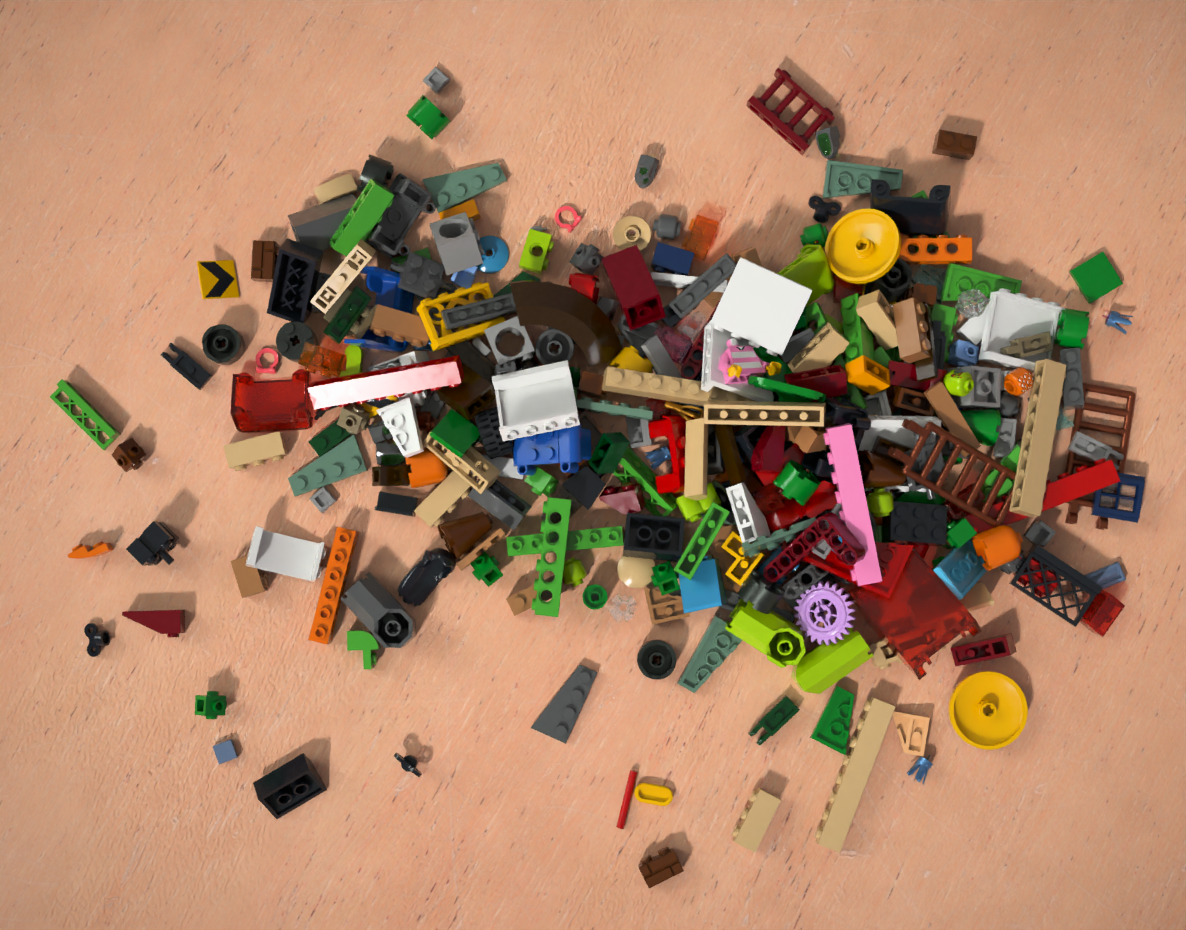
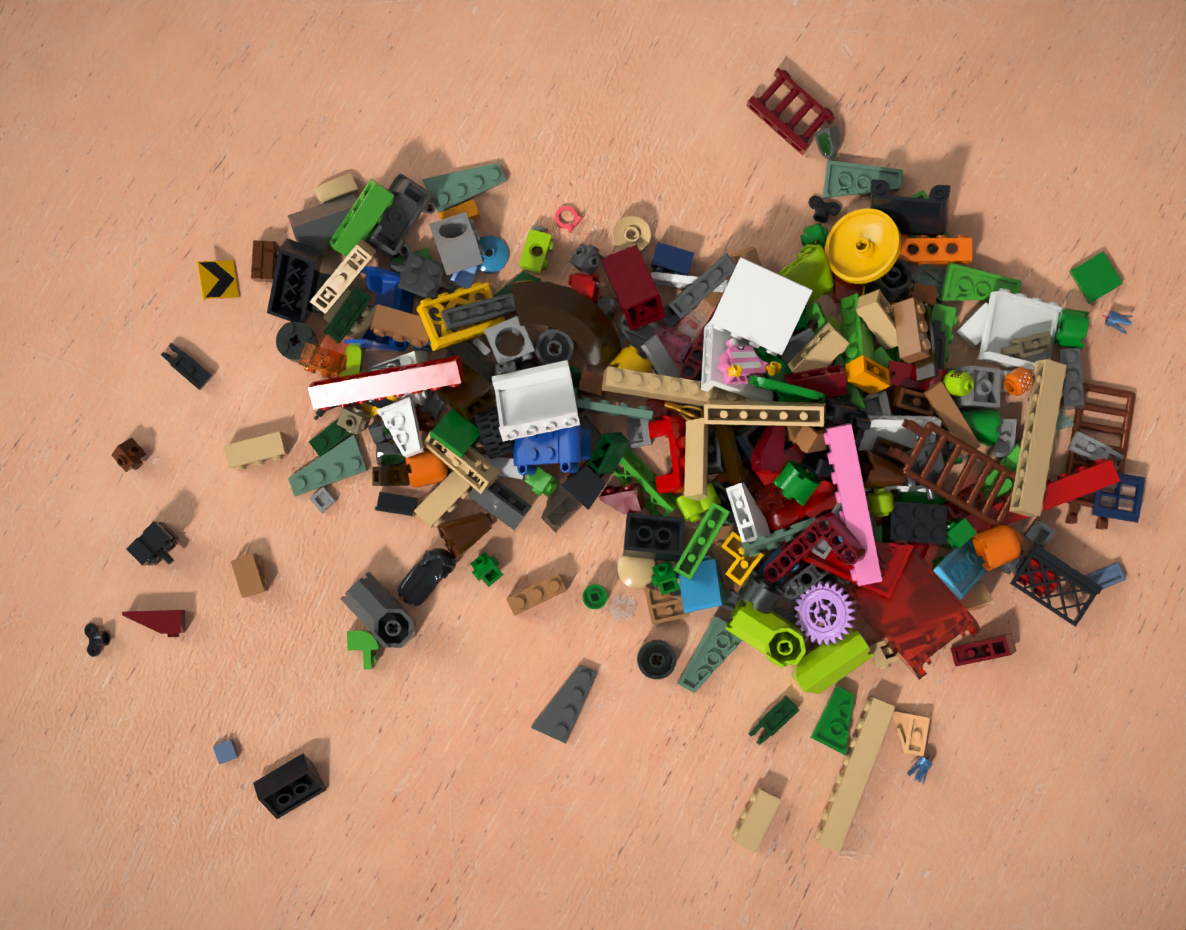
(76, 398): bright green fence -> none
(86, 551): orange slope -> none
(210, 705): green brick -> none
(223, 355): pearl dark grey brick -> none
(271, 369): coral piece -> none
(271, 404): clear red windscreen -> none
(285, 555): white panel -> none
(333, 585): orange brick -> none
(375, 169): pearl dark grey brick -> none
(408, 763): black piece -> none
(428, 116): green brick -> none
(436, 80): light grey tile -> none
(481, 547): medium nougat wing -> none
(563, 507): bright green brick -> none
(573, 572): lime head -> none
(575, 541): bright green brick -> none
(626, 799): red bar -> none
(645, 171): dark grey rock -> none
(653, 794): yellow tile -> none
(658, 456): flat silver piece -> none
(660, 867): reddish brown brick -> none
(667, 227): dark grey head -> none
(700, 237): clear orange brick -> none
(954, 144): reddish brown brick -> none
(963, 354): light blue brick -> none
(971, 303): clear brick -> none
(987, 710): yellow dish -> none
(1008, 405): dark grey head -> none
(1102, 613): clear red brick -> none

